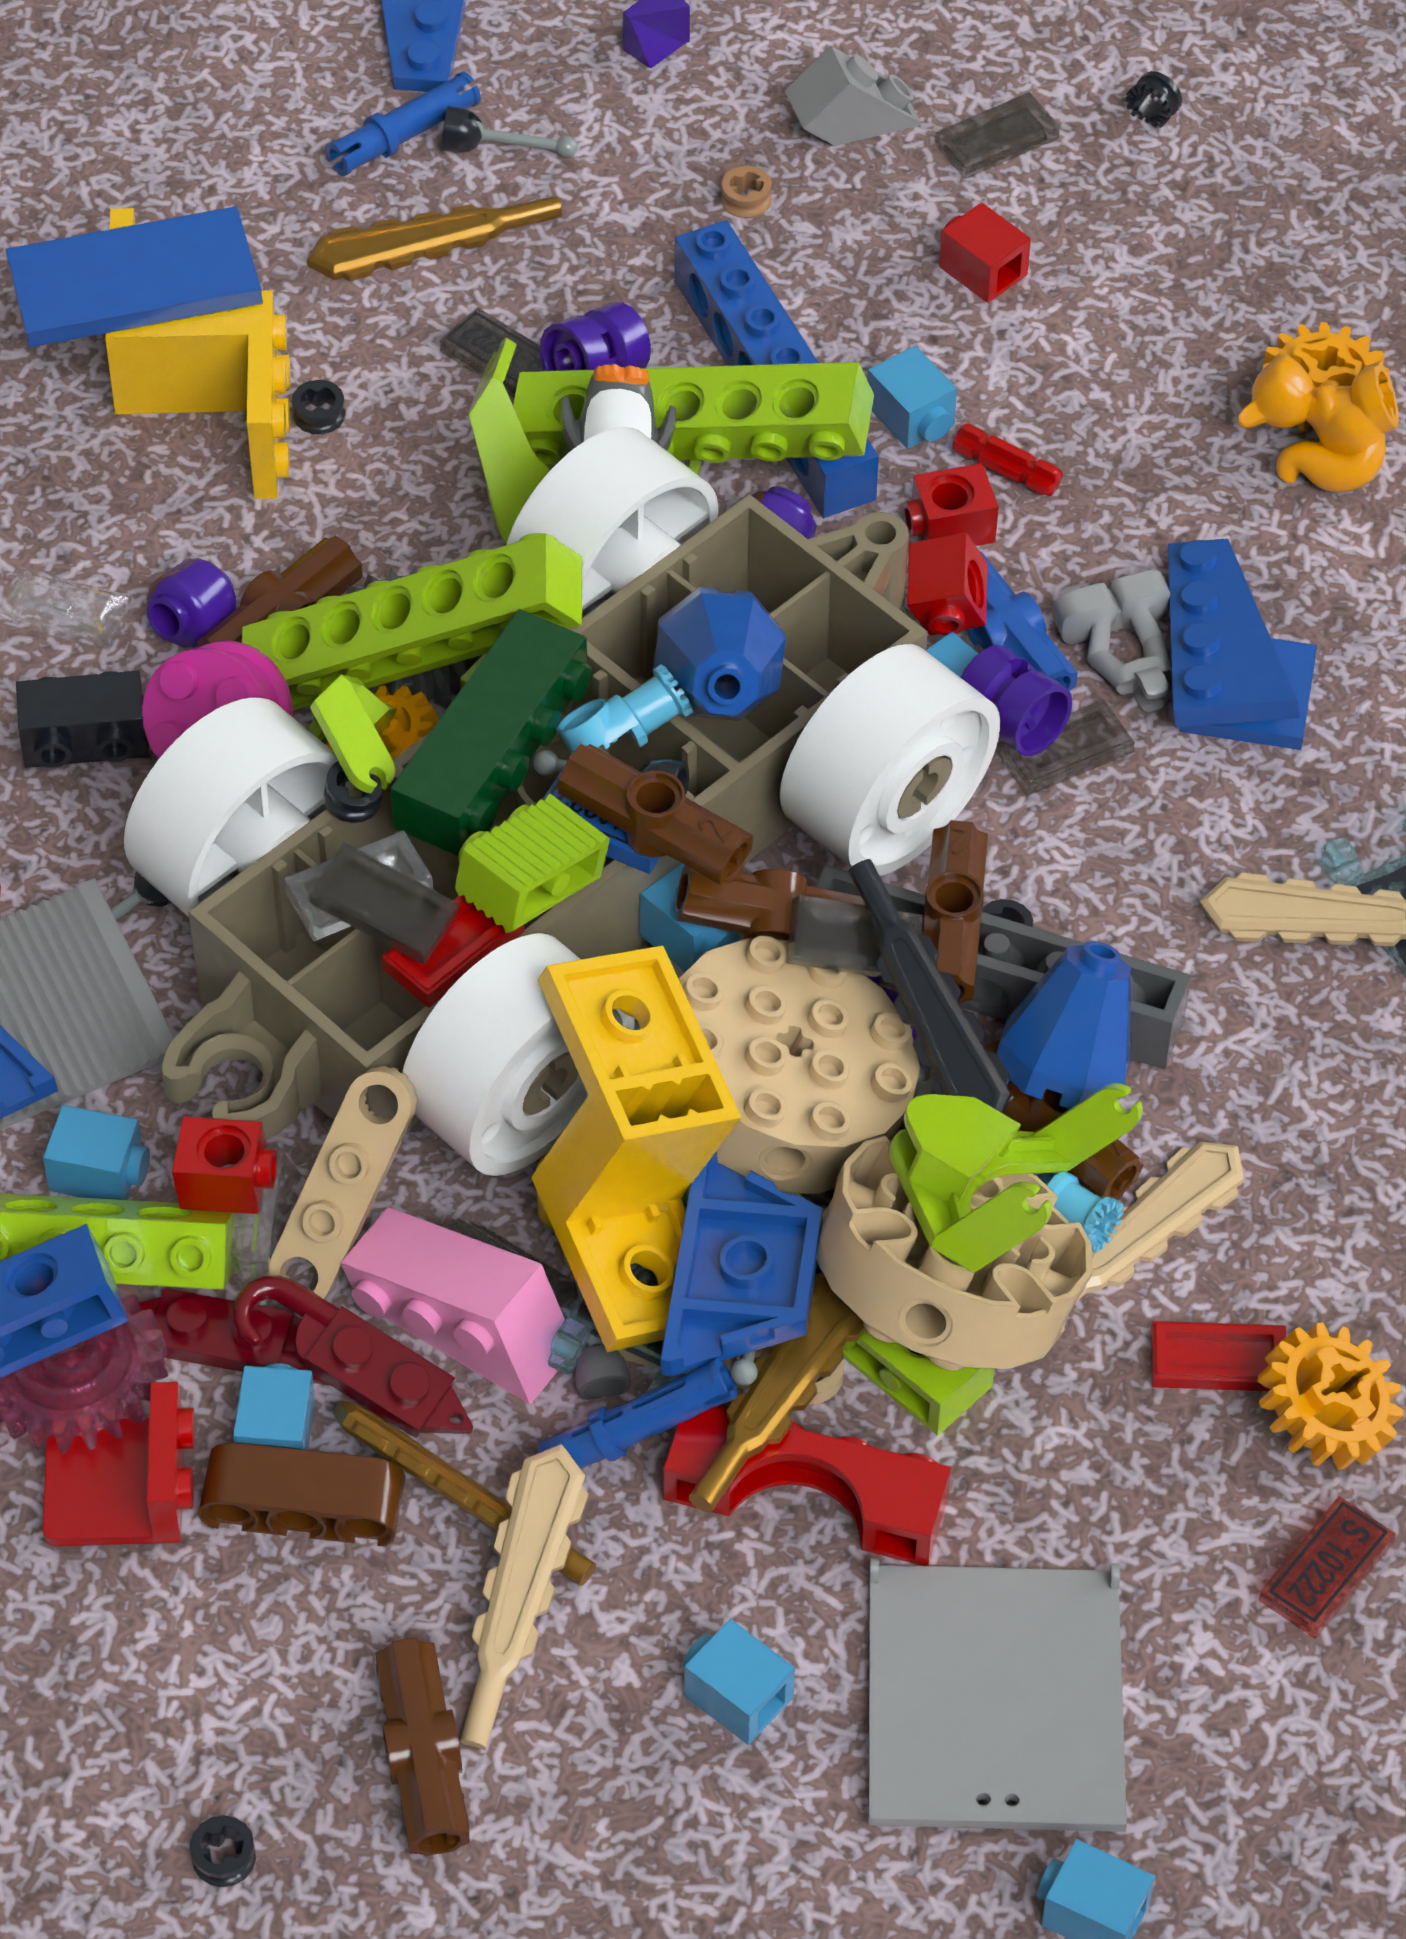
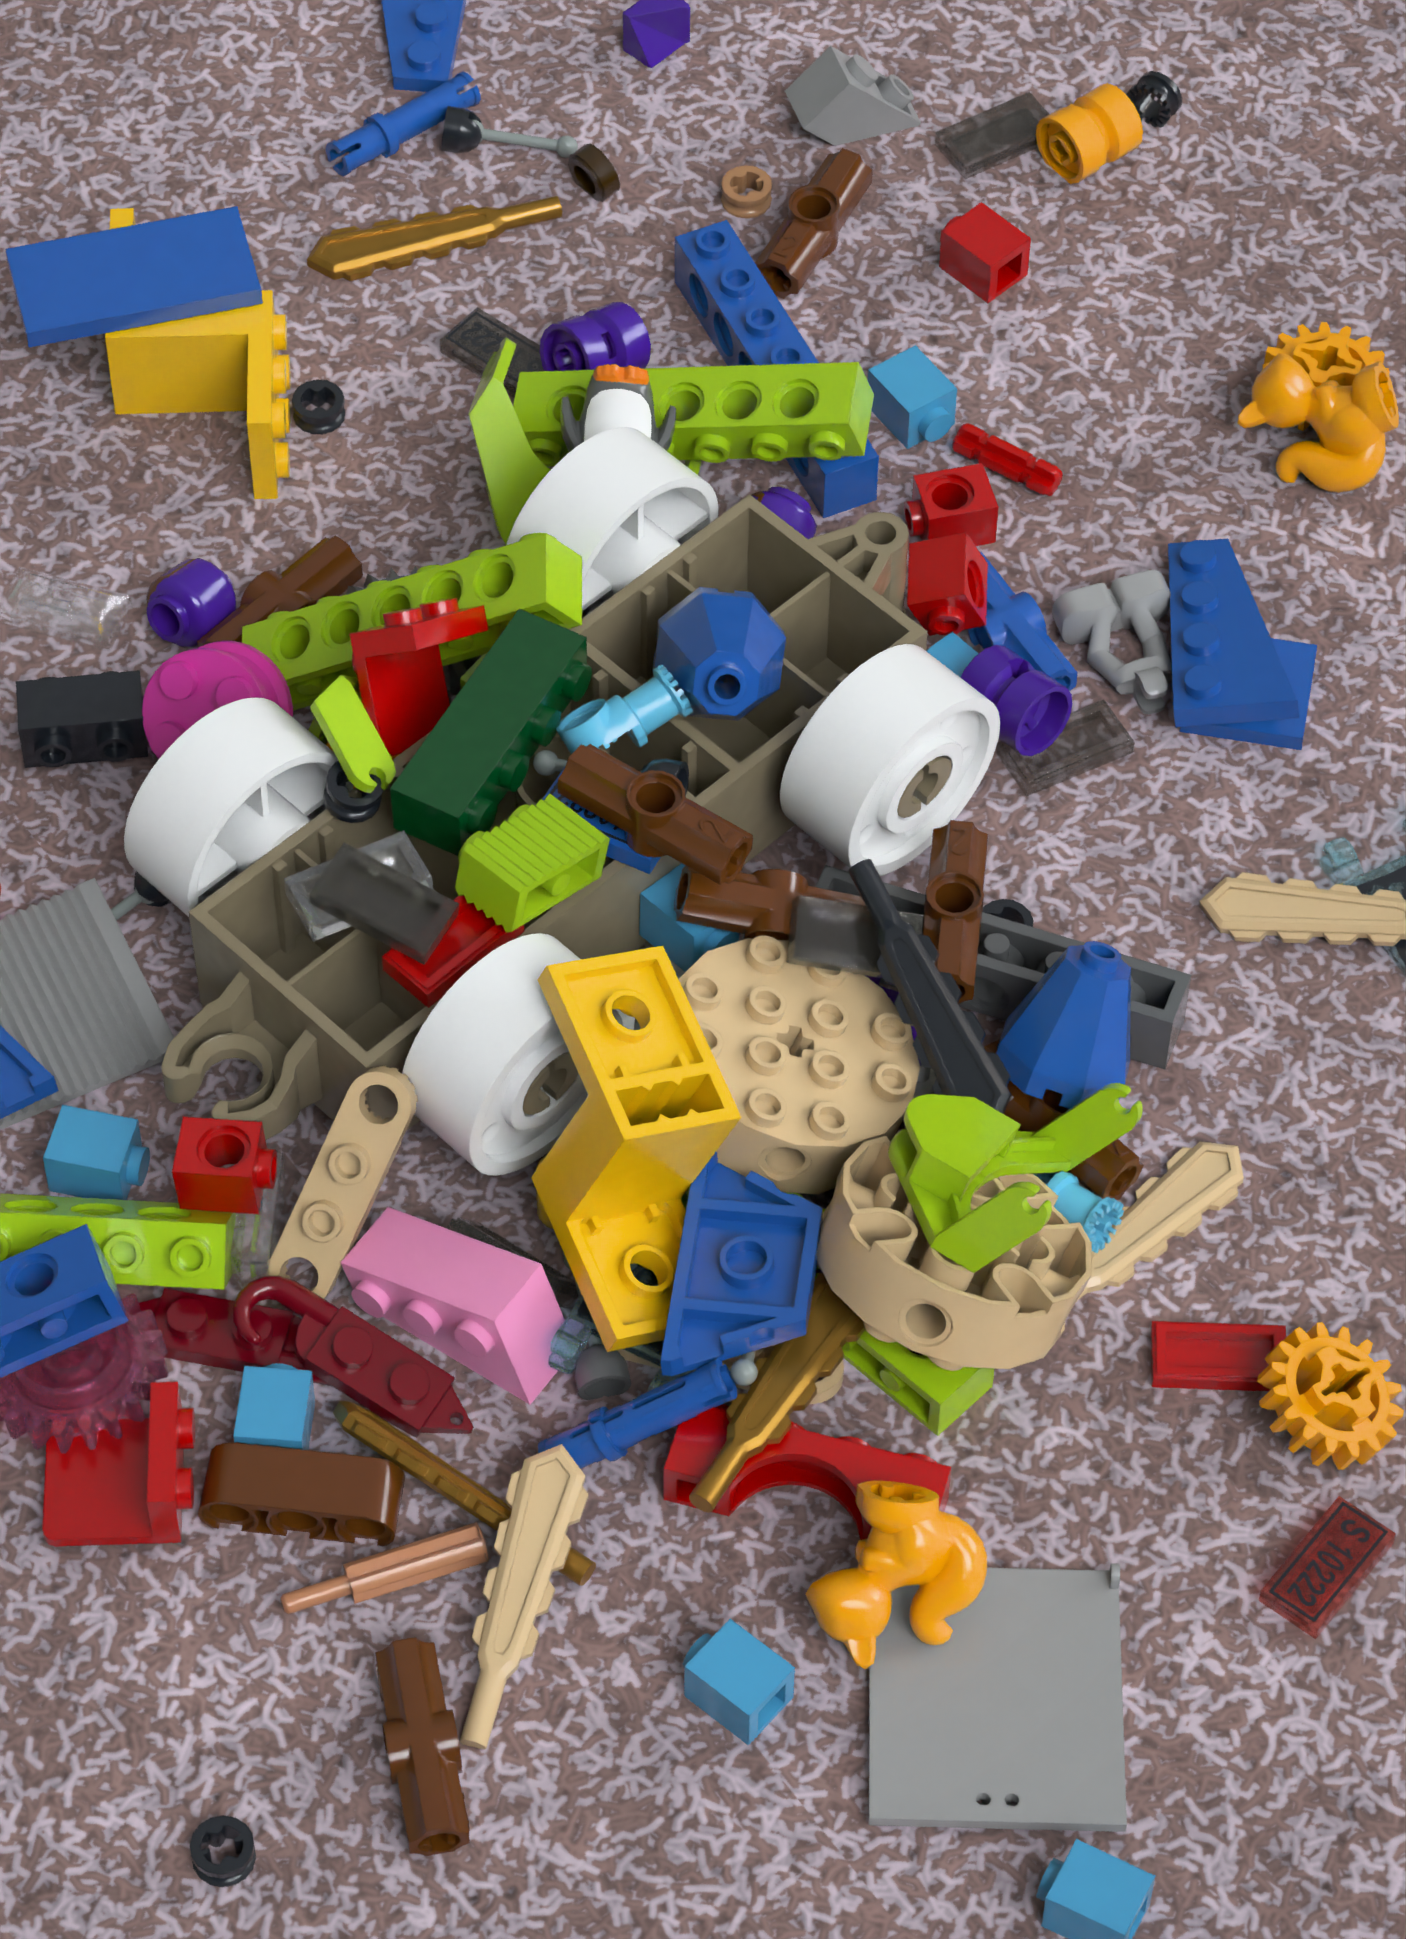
(396, 1568): none -> nougat axle
(403, 667): none -> red bracket
(594, 172): none -> dark brown tile
(814, 222): none -> reddish brown piece
(905, 1547): none -> light orange animal
(1089, 133): none -> light orange wheel

